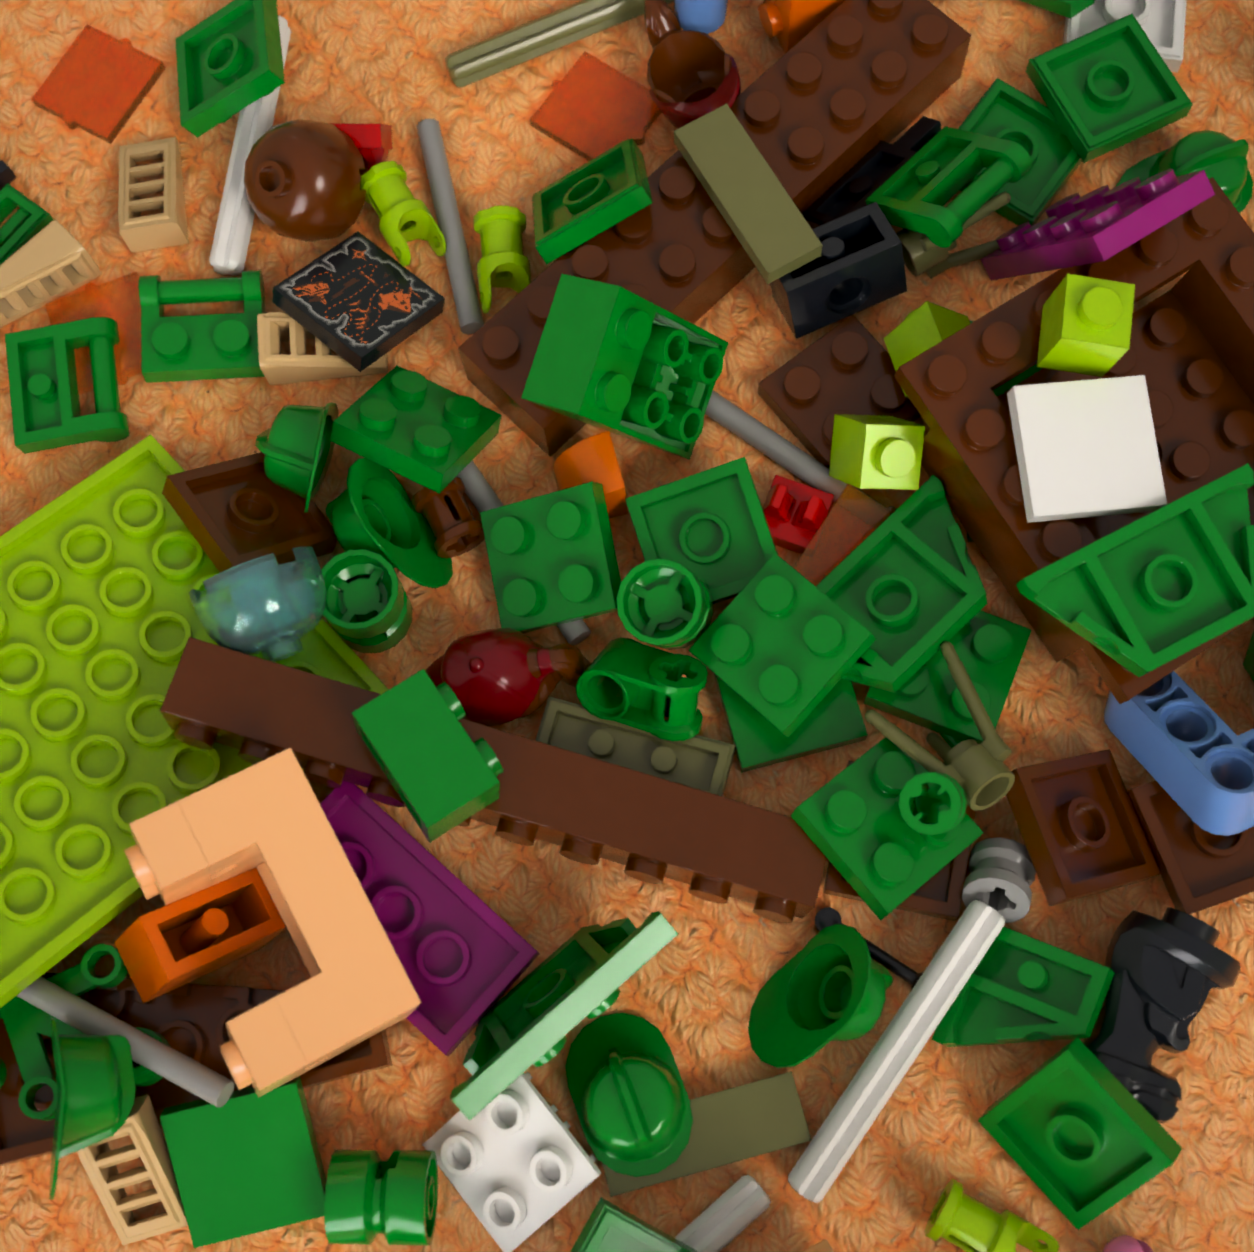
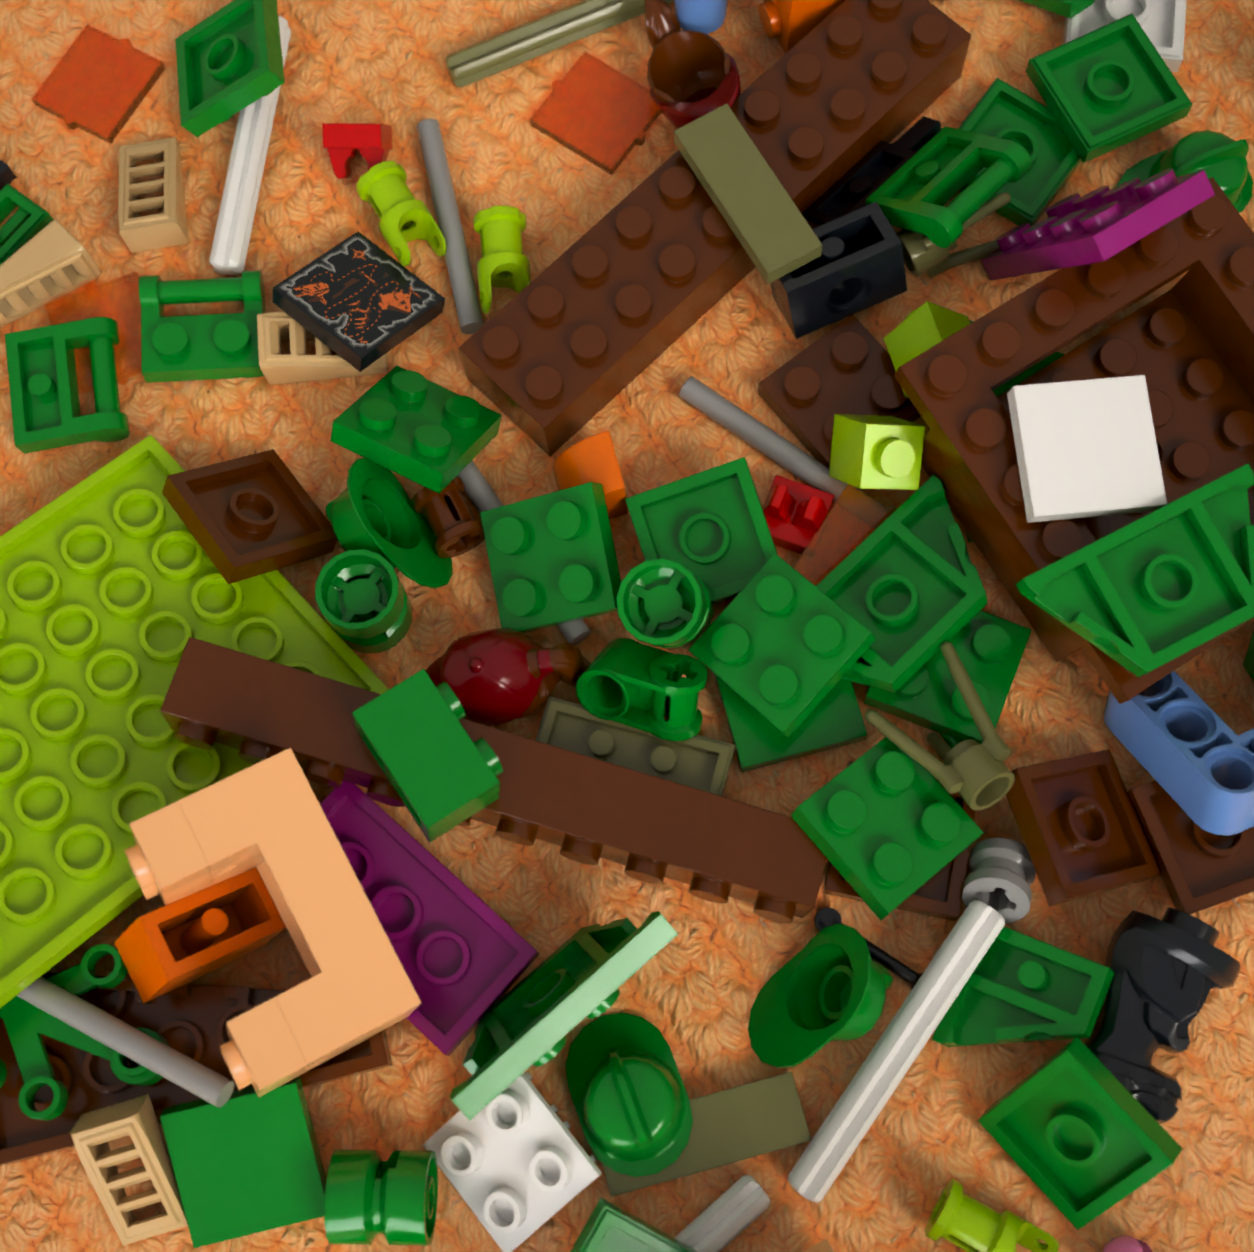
(92, 1094): green piece -> none
(263, 604): clear light blue cylinder -> none
(299, 448): green piece -> none
(305, 180): reddish brown cylinder -> none
(590, 200): green tile -> none
(625, 365): green slope -> none
(918, 787): green bush -> none
(1086, 325): lime brick -> none

